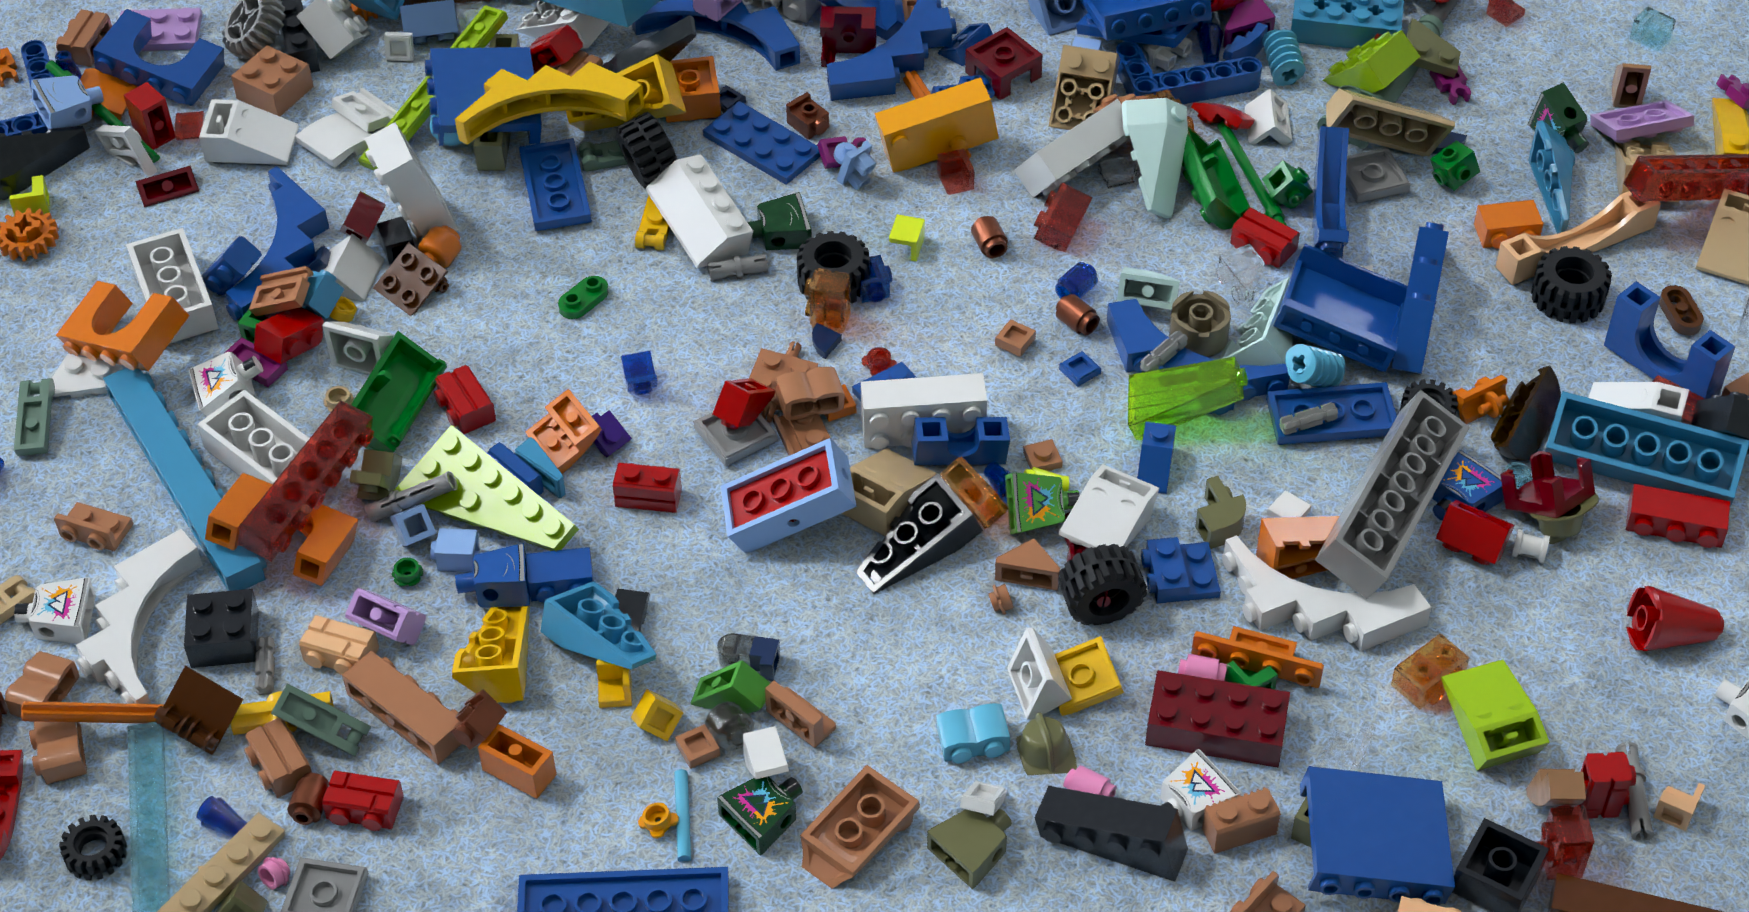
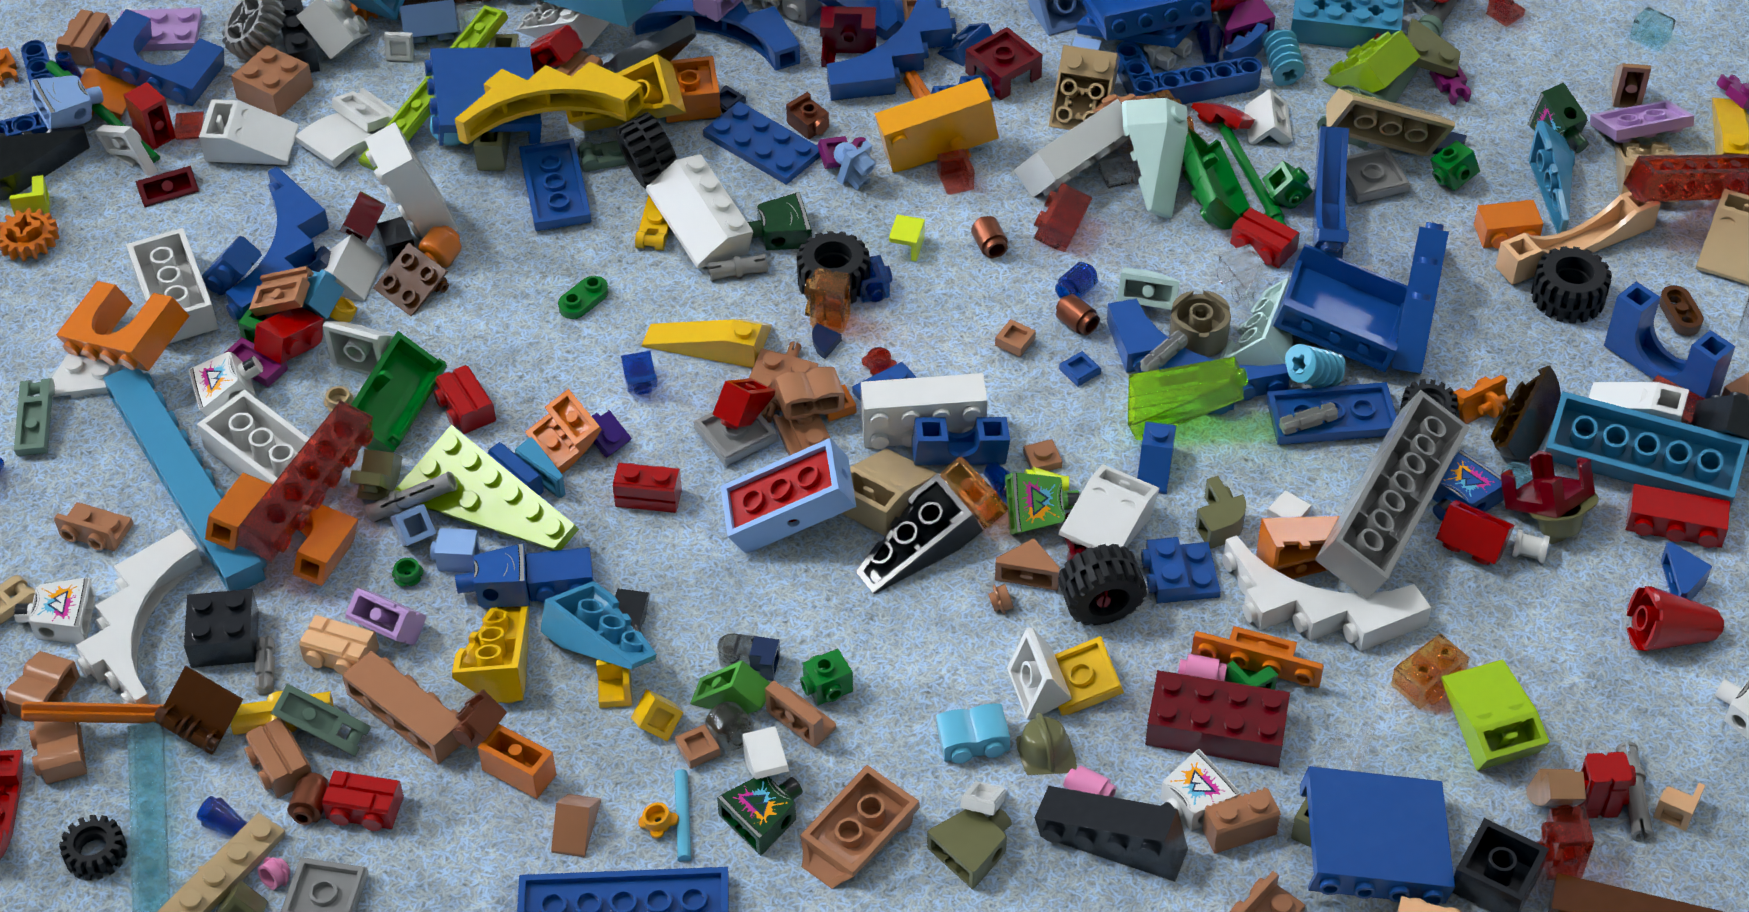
(574, 824): none -> nougat slope
(716, 340): none -> yellow wedge
(827, 677): none -> green brick
(1684, 571): none -> blue slope

